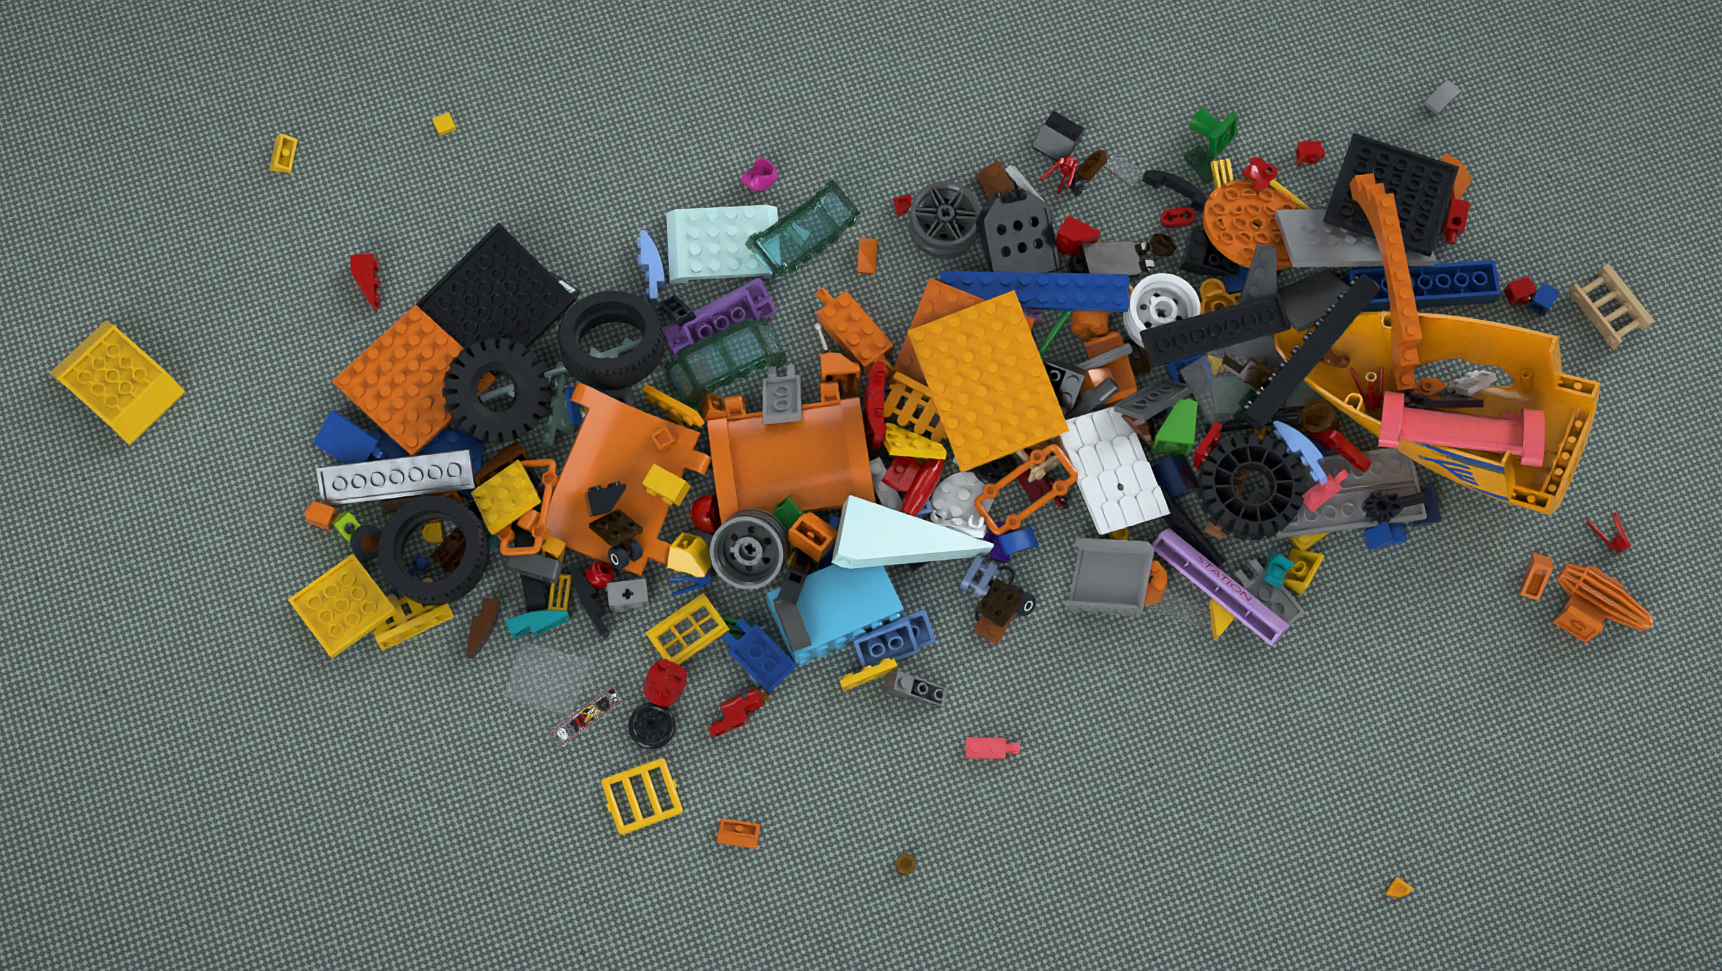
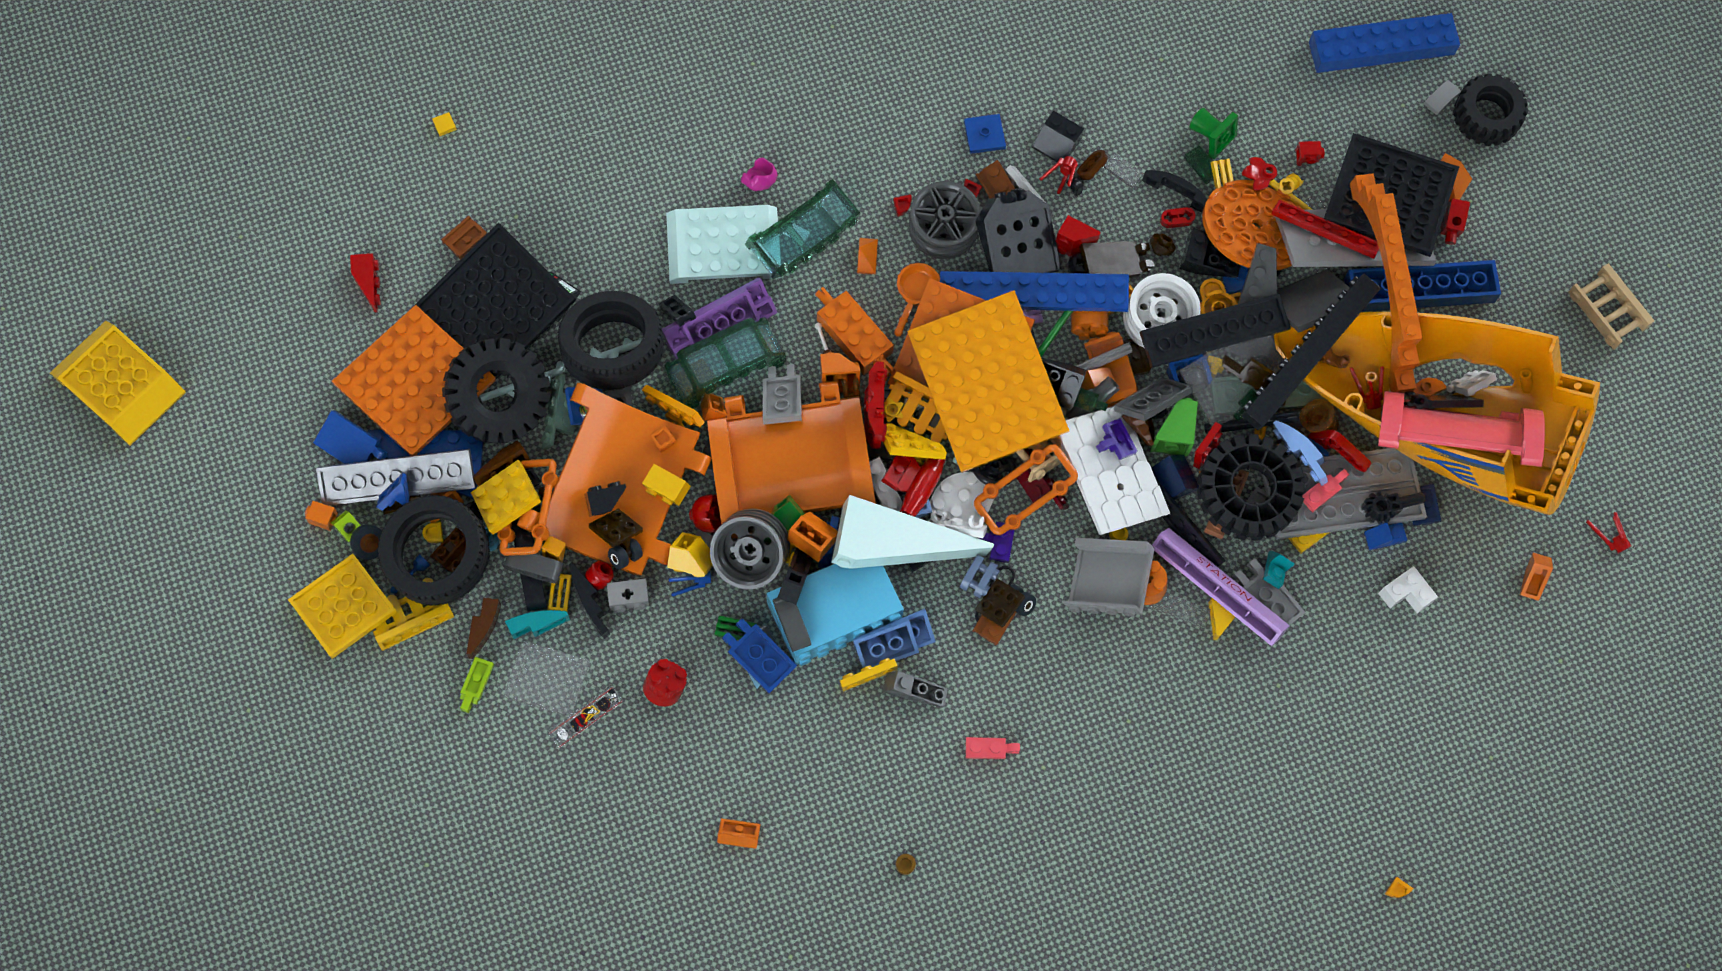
(283, 154): yellow slope -> none
(397, 491): none -> blue slope
(464, 237): none -> dark orange plate
(475, 683): none -> lime hinge
(624, 777): yellow bar -> none
(651, 266): light blue slope -> none
(659, 740): black plate -> none
(687, 630): yellow piece -> none
(735, 710): red plate -> none
(893, 405): none -> yellow plate
(911, 286): none -> orange piece
(973, 187): none -> red tile
(984, 133): none -> blue plate
(1018, 541): blue slope -> none
(1089, 400): none -> clear green plate
(1117, 440): none -> dark purple hinge
(1290, 183): none -> yellow piece
(1302, 572): yellow slope -> none
(1325, 228): none -> red tile
(1384, 42): none -> blue brick
(1409, 587): none -> white brick
(1502, 93): none -> black tyre
(1520, 291): red brick -> none
(1543, 299): blue brick -> none
(1595, 598): orange piece -> none

